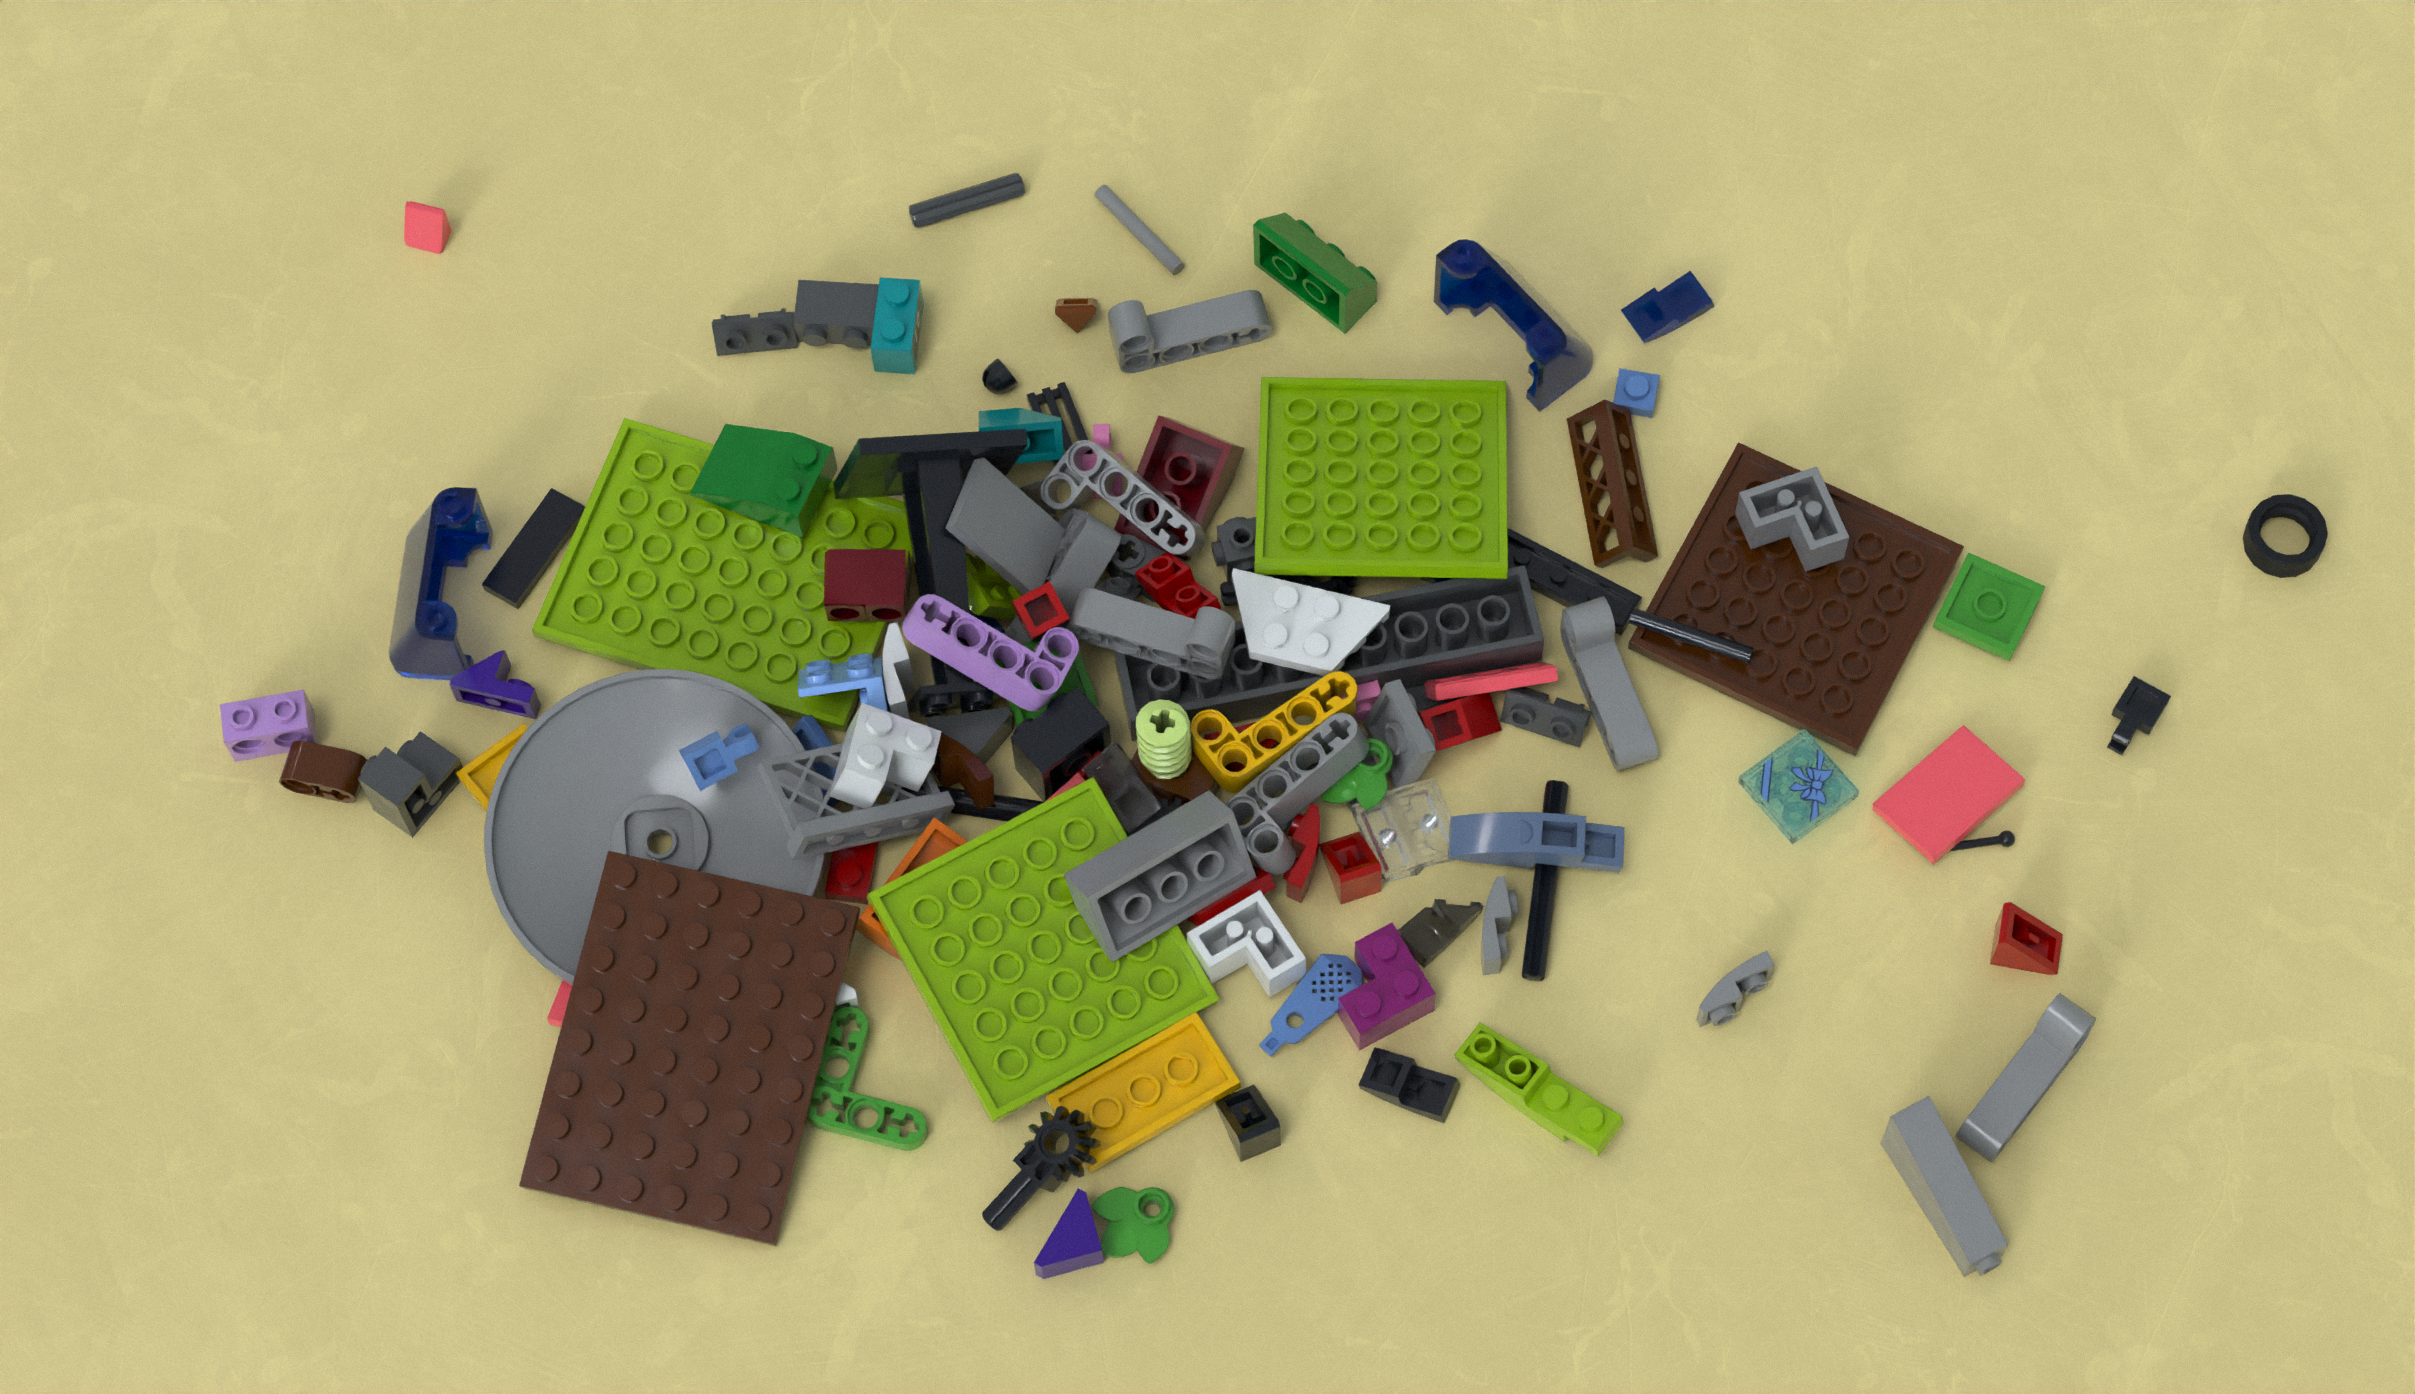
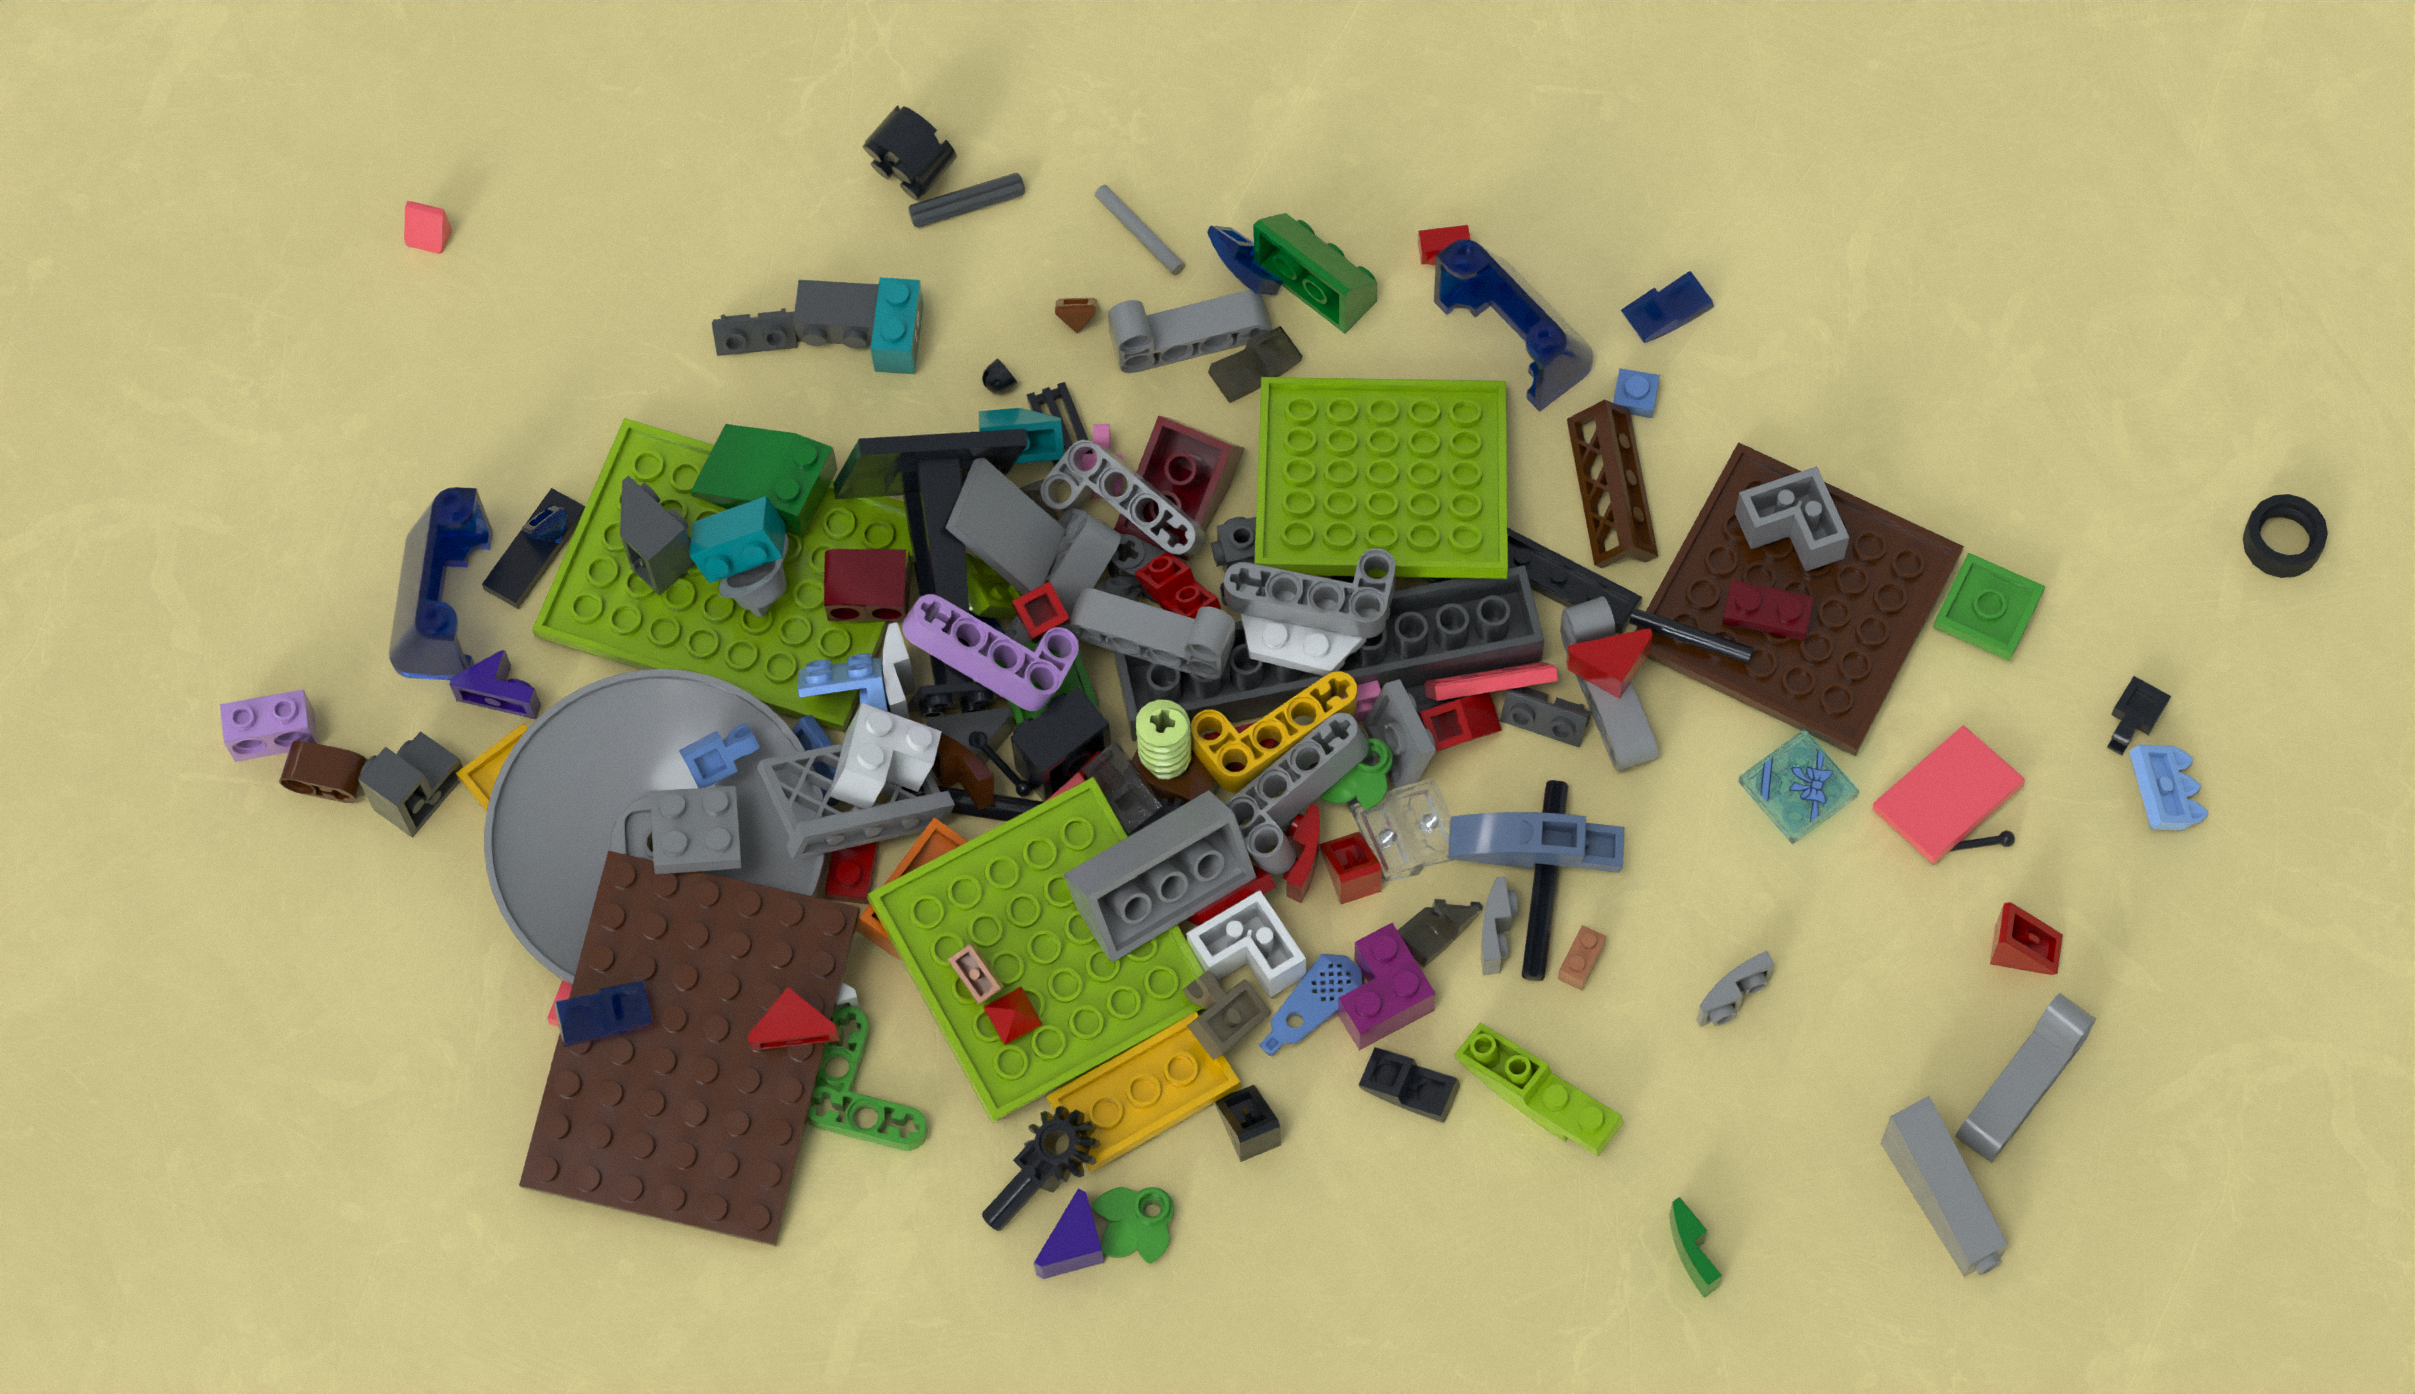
(547, 524): none -> clear blue slope
(603, 1014): none -> clear blue slope
(653, 537): none -> dark grey slope
(695, 830): none -> light grey plate
(737, 539): none -> teal brick
(758, 586): none -> light grey piece
(792, 1023): none -> red slope
(909, 151): none -> black brick
(976, 973): none -> nougat piece
(979, 740): none -> black hinge
(1012, 1015): none -> red slope
(1226, 1015): none -> dark tan plate
(1238, 256): none -> clear blue slope
(1263, 356): none -> clear smoke slope
(1310, 589): none -> light grey beam
(1435, 240): none -> red piece
(1582, 957): none -> nougat piece
(1610, 660): none -> red slope
(1688, 1237): none -> green slope
(1768, 610): none -> dark red plate
(2166, 789): none -> light blue plate

